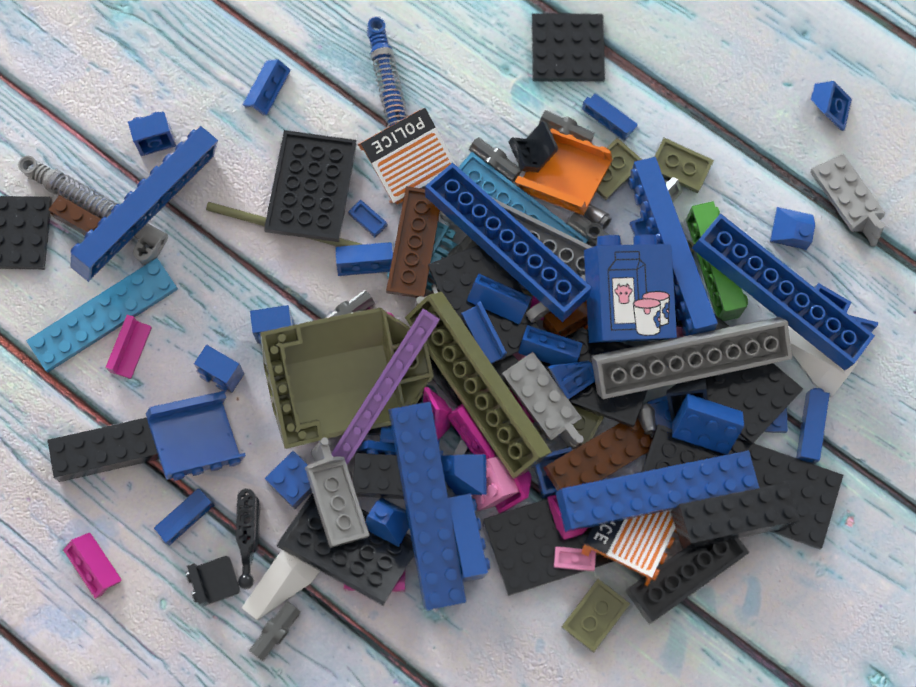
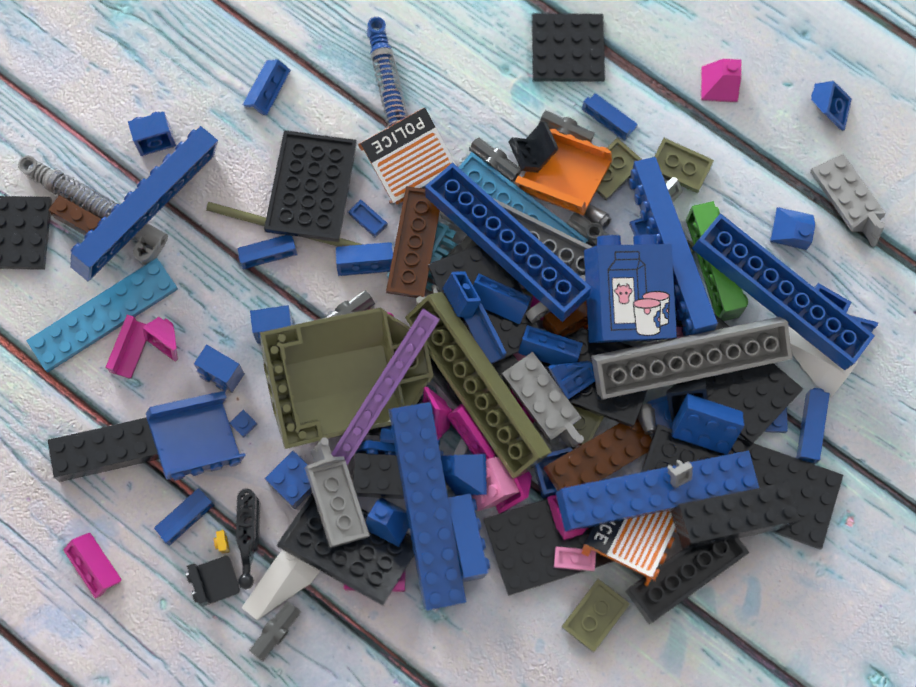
(162, 336): none -> dark pink slope
(221, 542): none -> yellow plate
(243, 423): none -> blue plate
(266, 251): none -> blue panel
(461, 294): none -> blue brick
(681, 474): none -> light grey tile
(721, 80): none -> dark pink slope

